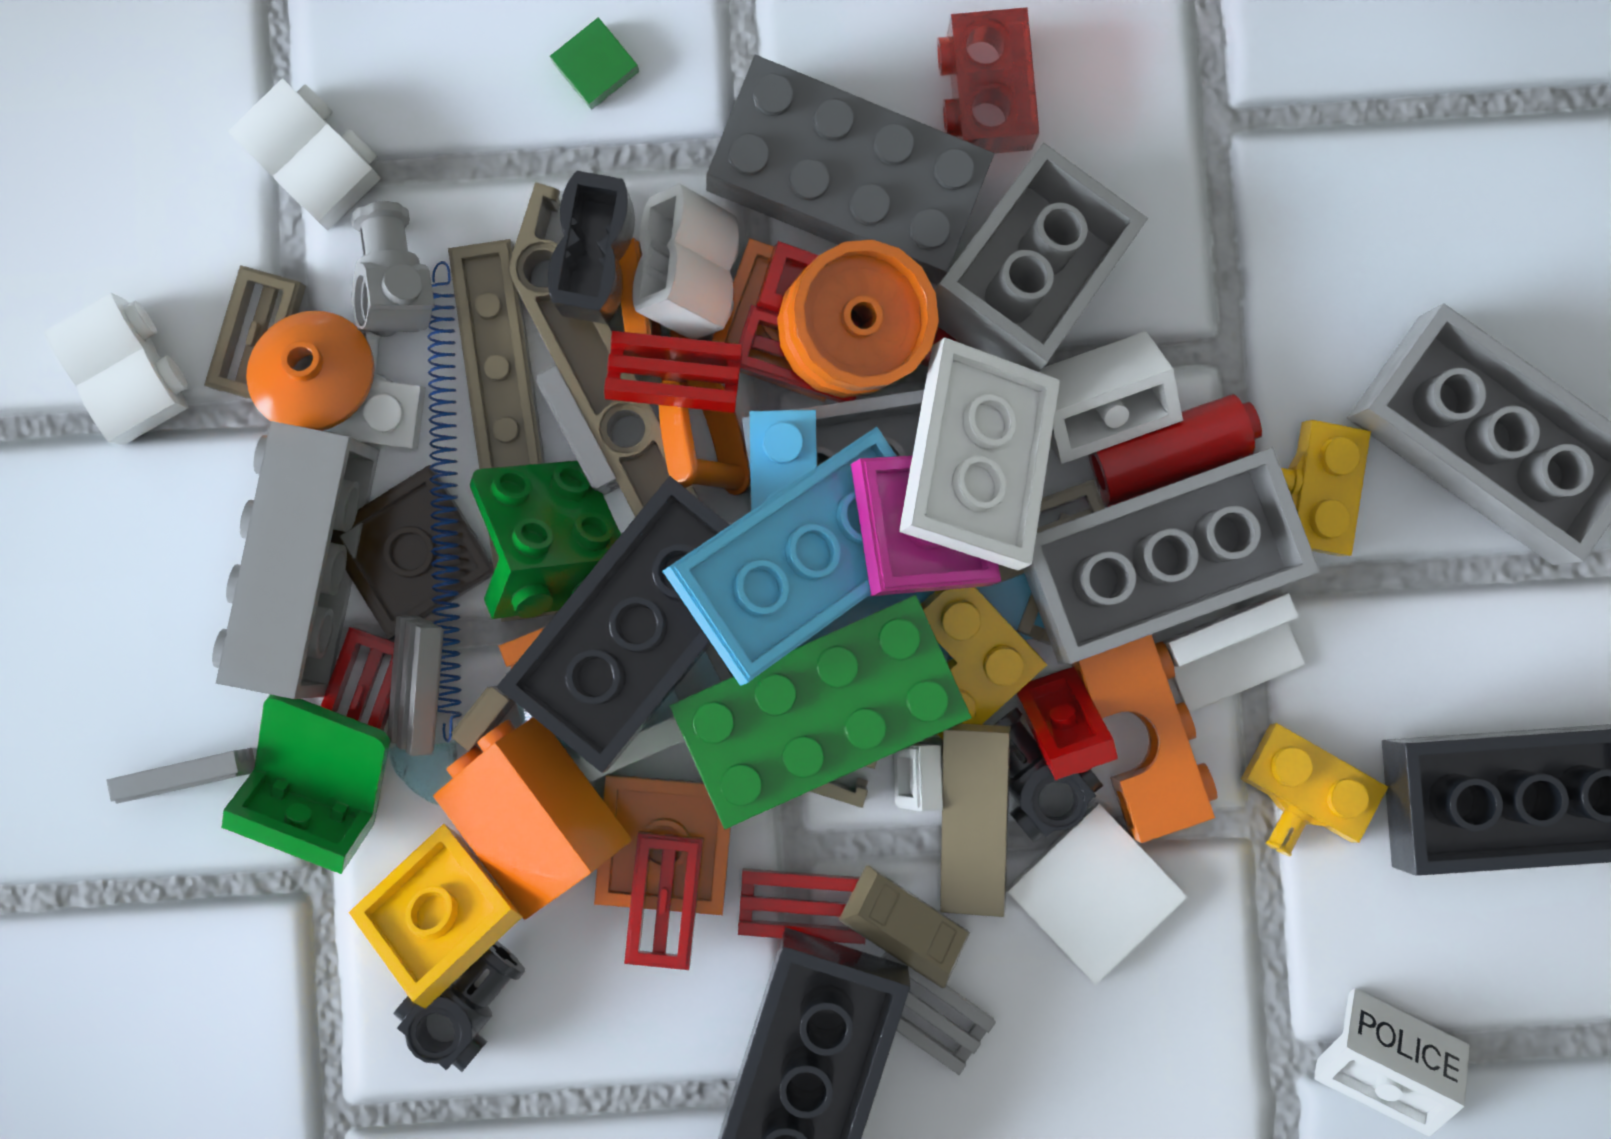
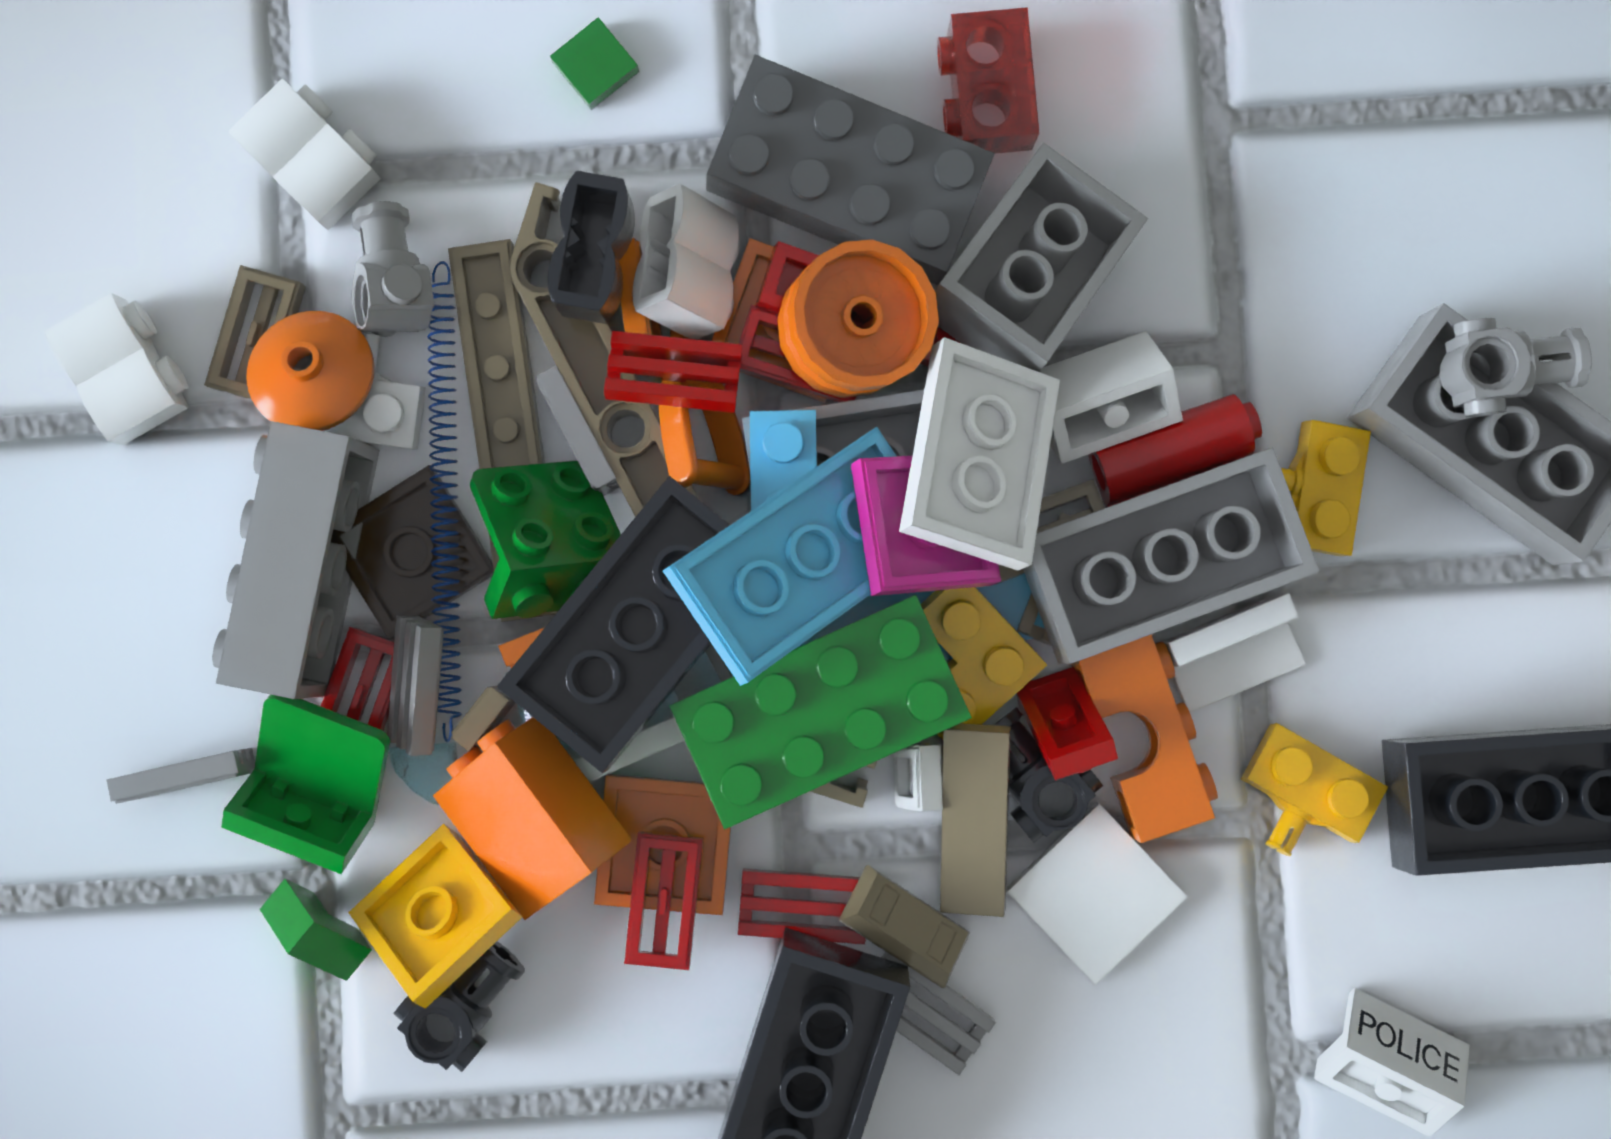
(312, 933): none -> green piece
(1512, 363): none -> light grey connector

